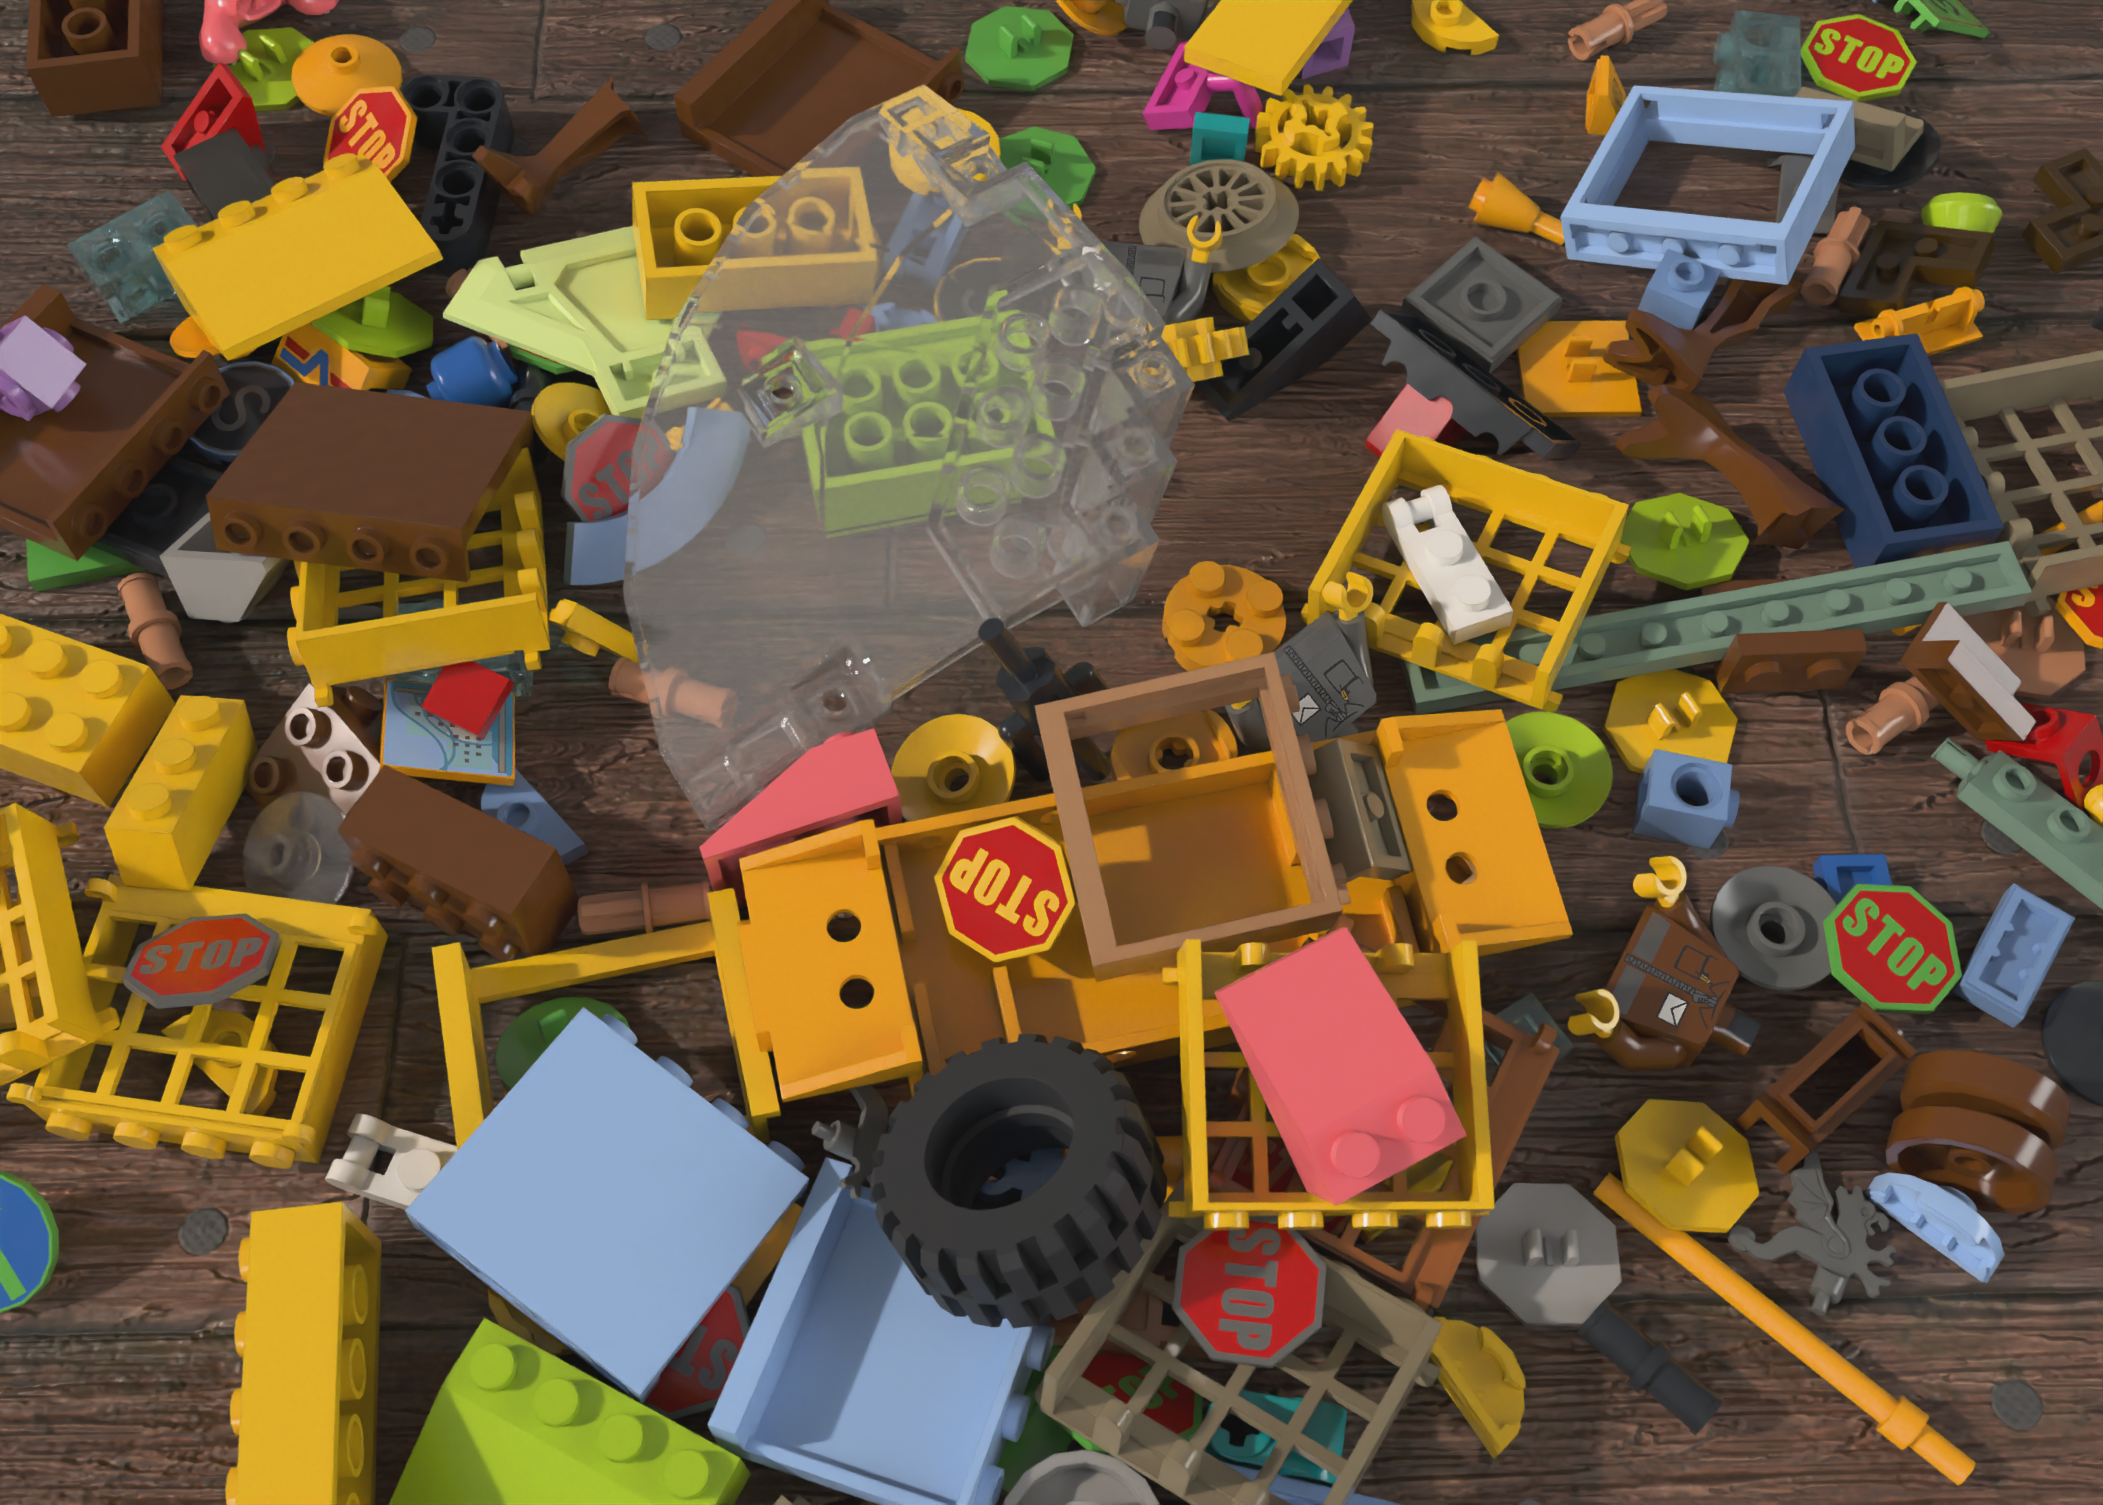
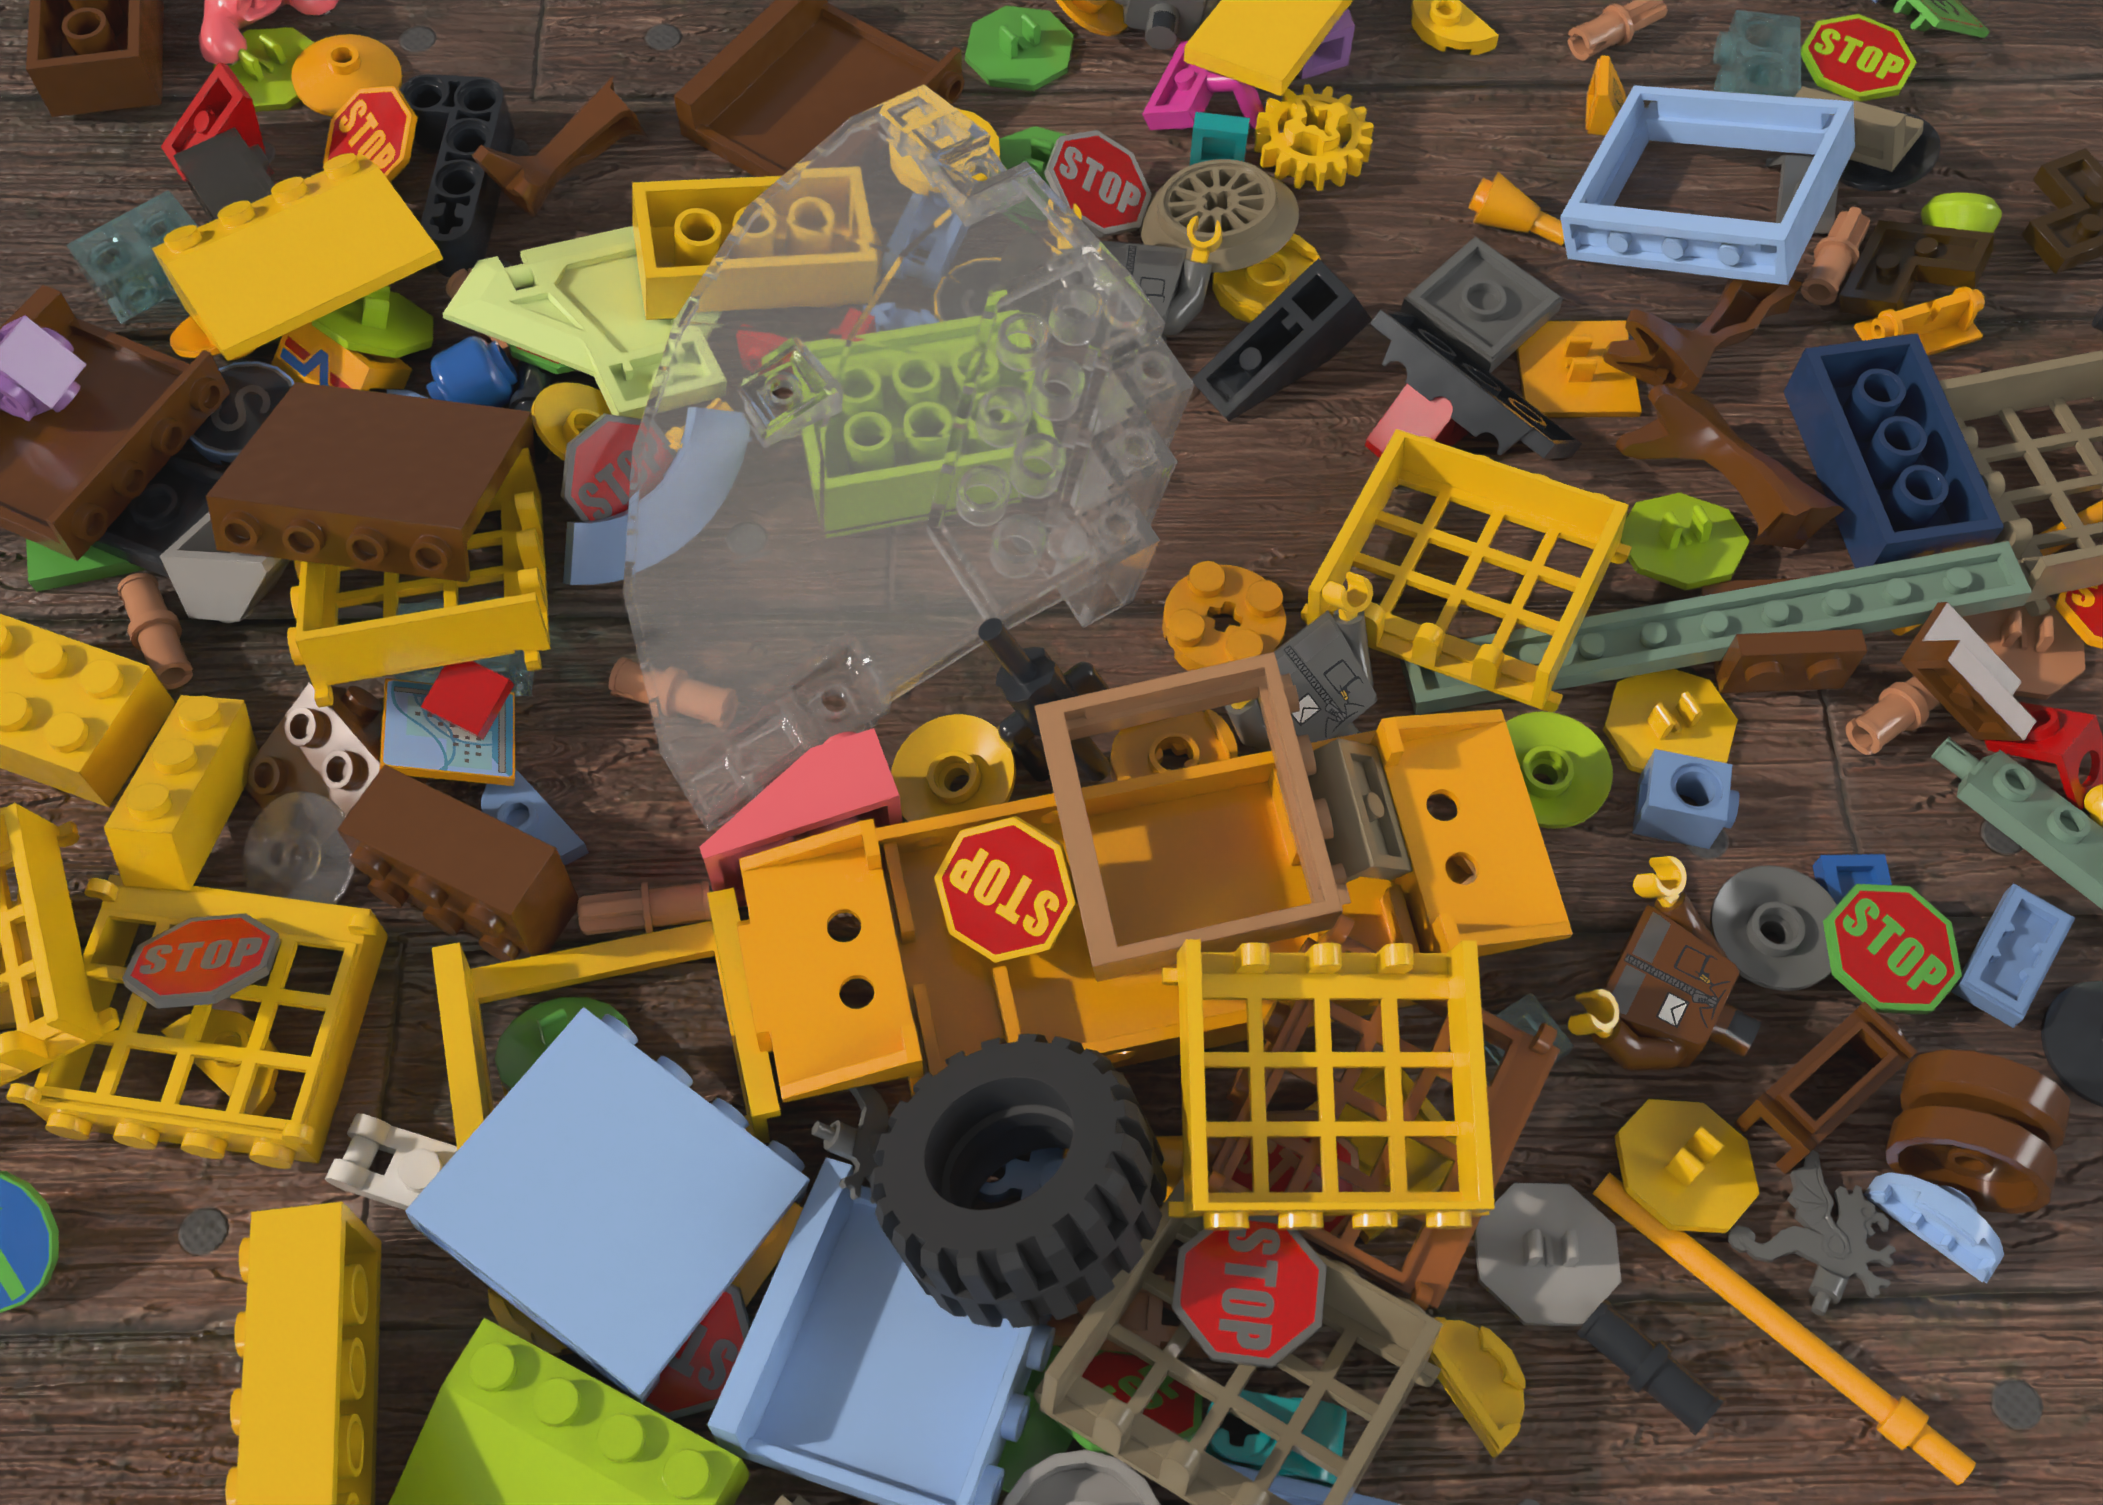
(590, 631): yellow plate -> none
(1100, 180): none -> piece
(1202, 349): yellow gear -> none
(1338, 1068): coral slope -> none
(1447, 565): white plate -> none
(1679, 290): medium blue brick -> none

